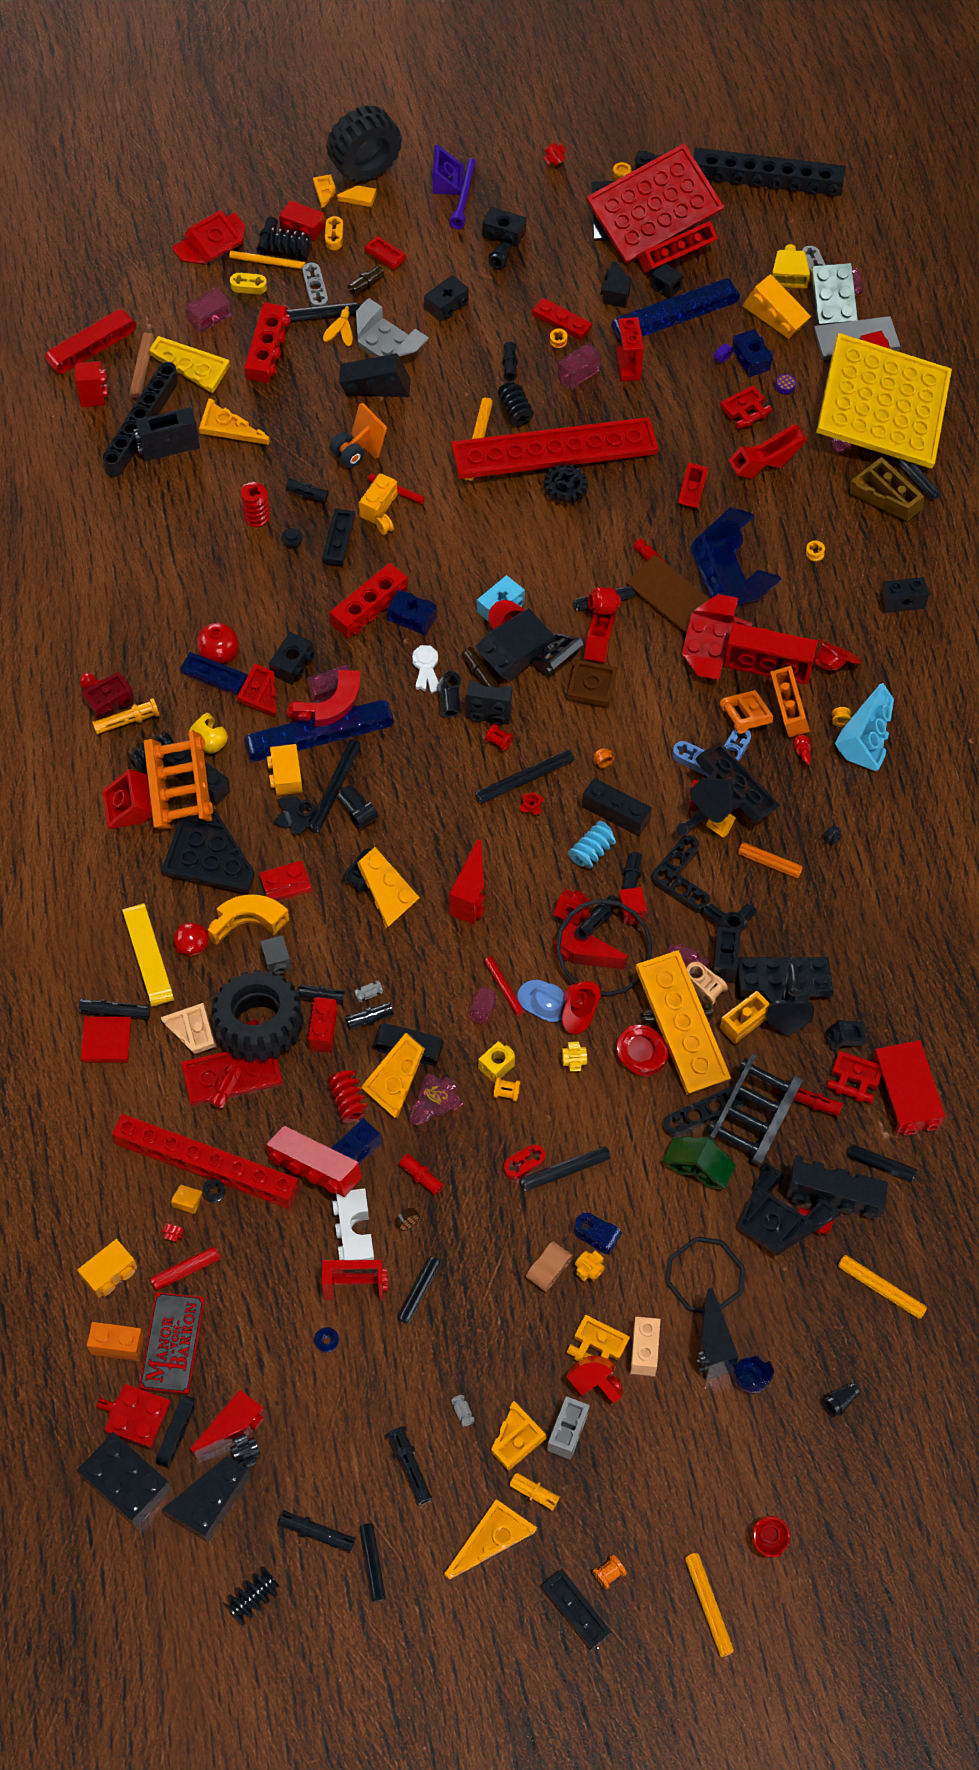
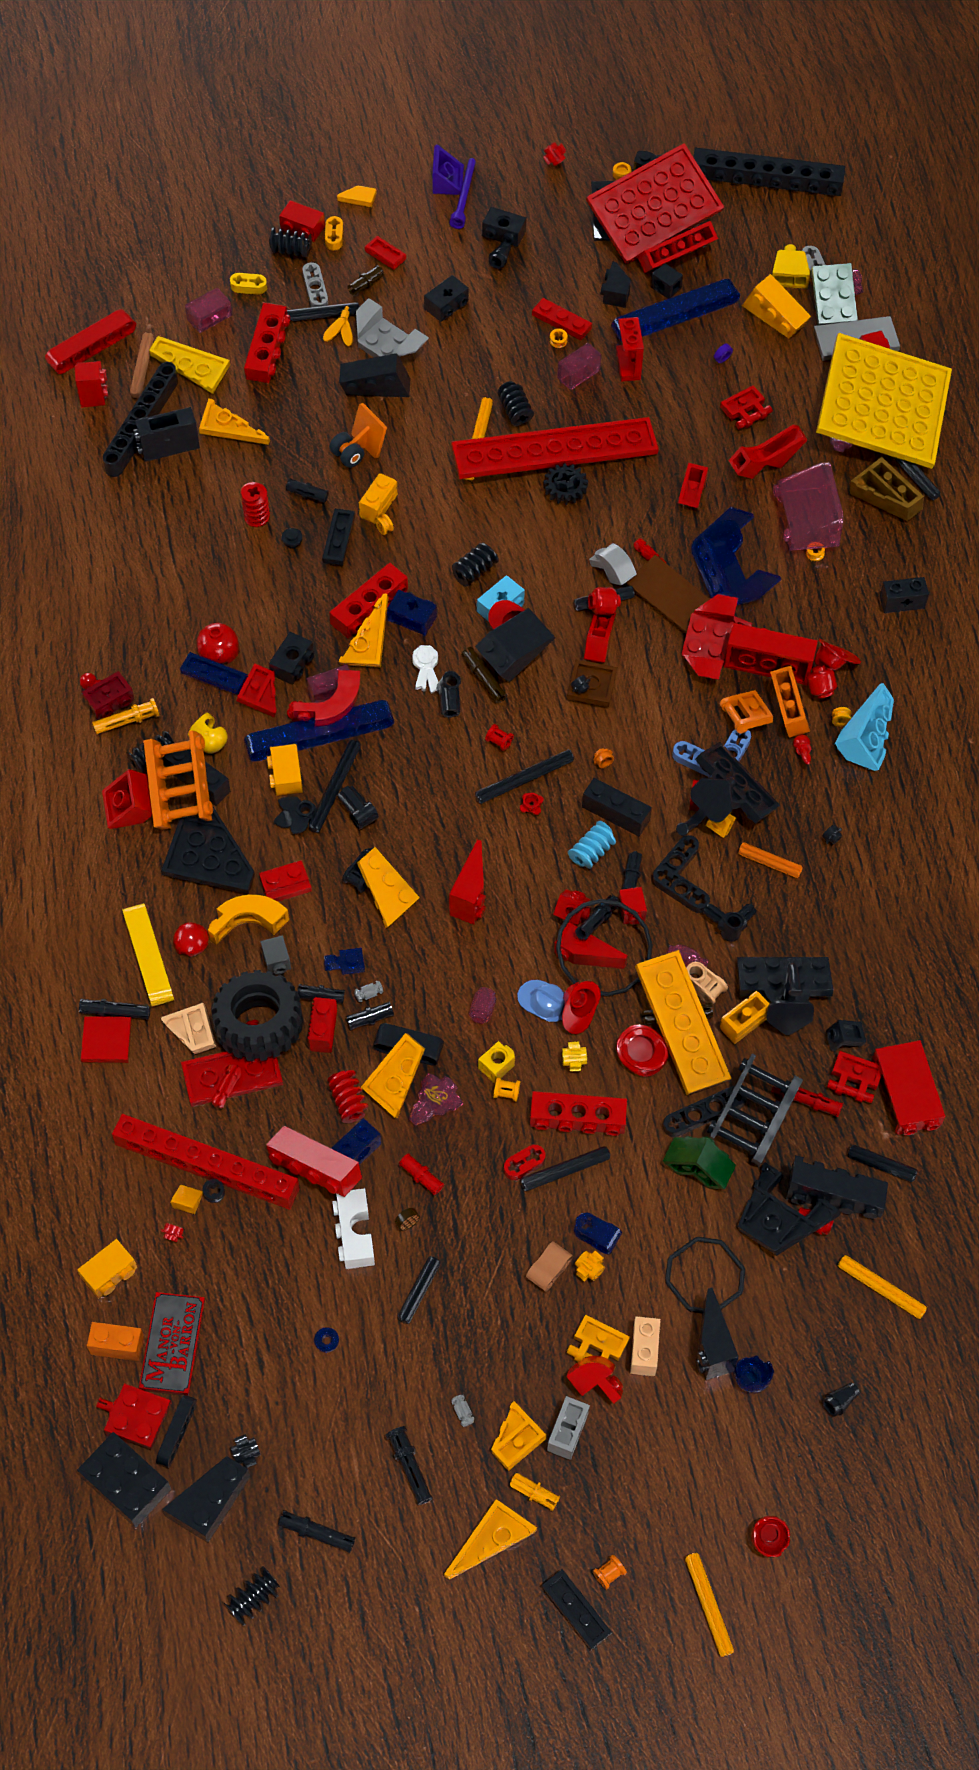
(185, 1268): red axle -> none
(210, 238): red piece -> none
(237, 1418): red slope -> none
(263, 245): black pin -> none
(266, 260): light orange bar -> none
(324, 188): light orange tile -> none
(334, 1274): red window -> none
(348, 961): none -> clear blue plate
(359, 126): black tyre -> none
(368, 644): none -> light orange wing
(372, 1562): black axle -> none
(403, 491): red bar -> none
(474, 563): none -> black piece
(488, 703): black brick -> none
(503, 984): red bar -> none
(510, 361): black pin -> none
(570, 644): black piece -> none
(580, 684): none -> black plate
(589, 1106): none -> red brick
(615, 564): none -> light grey brick
(726, 953): black brick -> none
(752, 352): clear blue brick -> none
(785, 384): dark purple tile -> none
(811, 508): none -> clear pink windscreen
(822, 681): none -> red head

